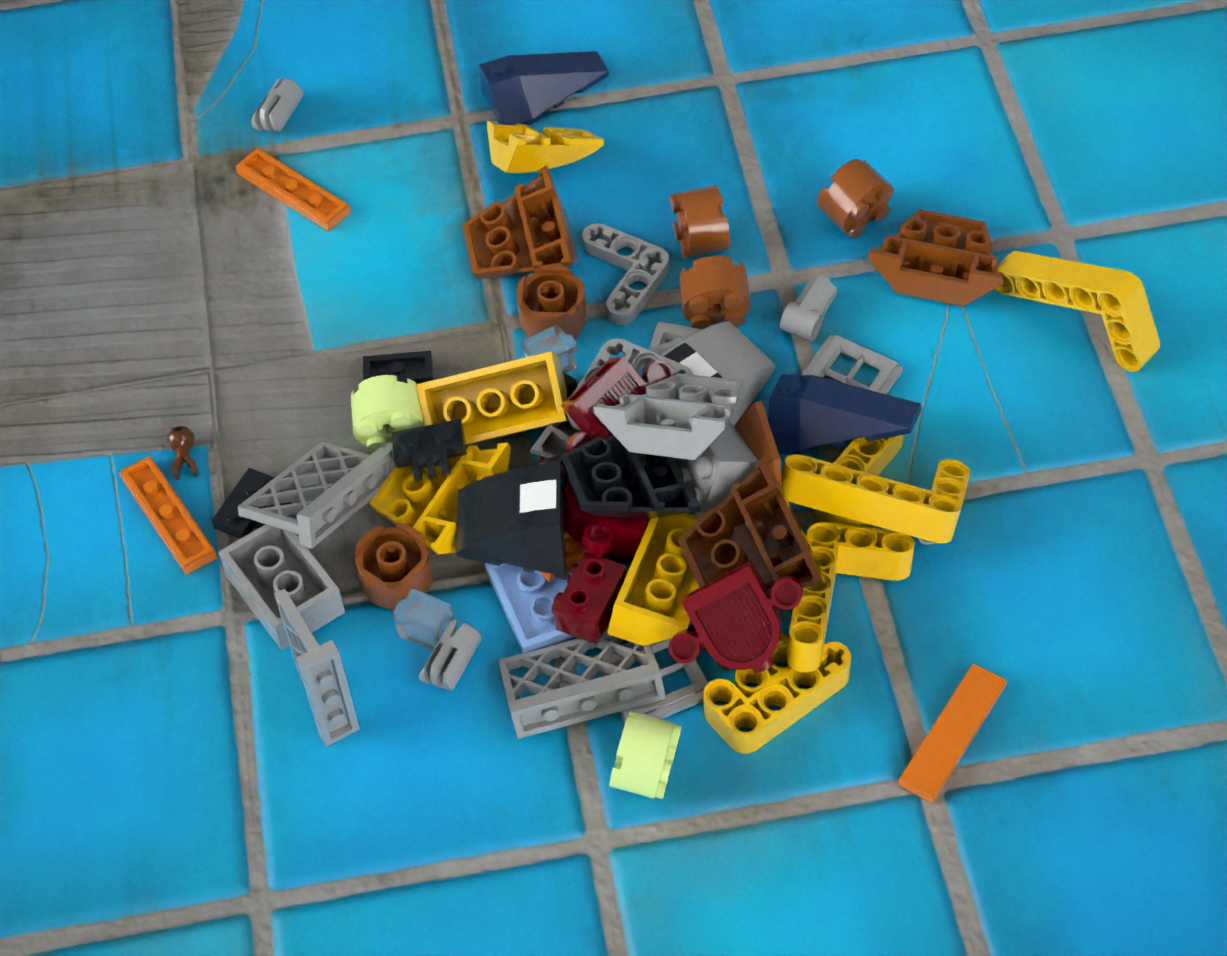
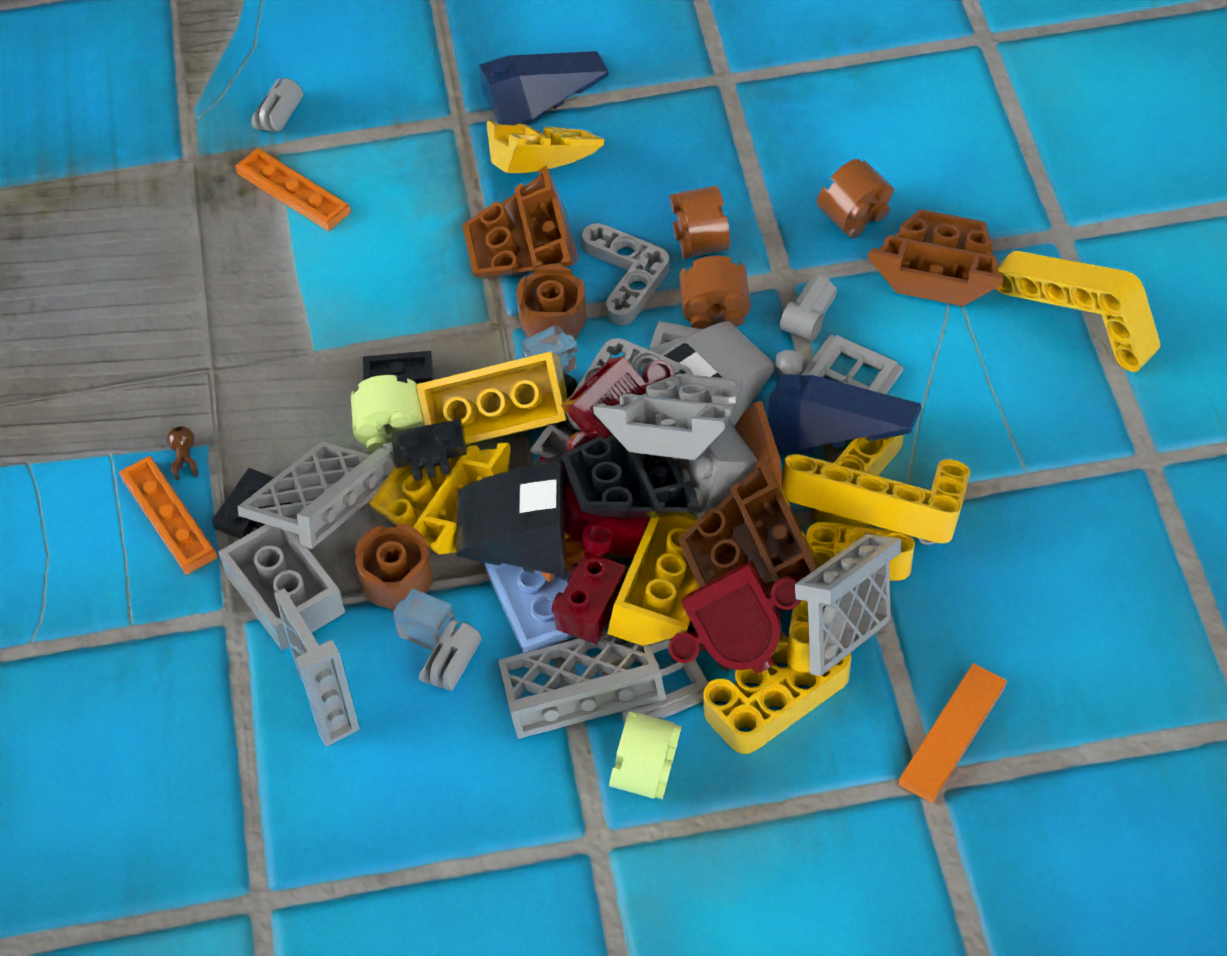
(789, 362): none -> light grey hinge
(860, 563): none -> light grey fence

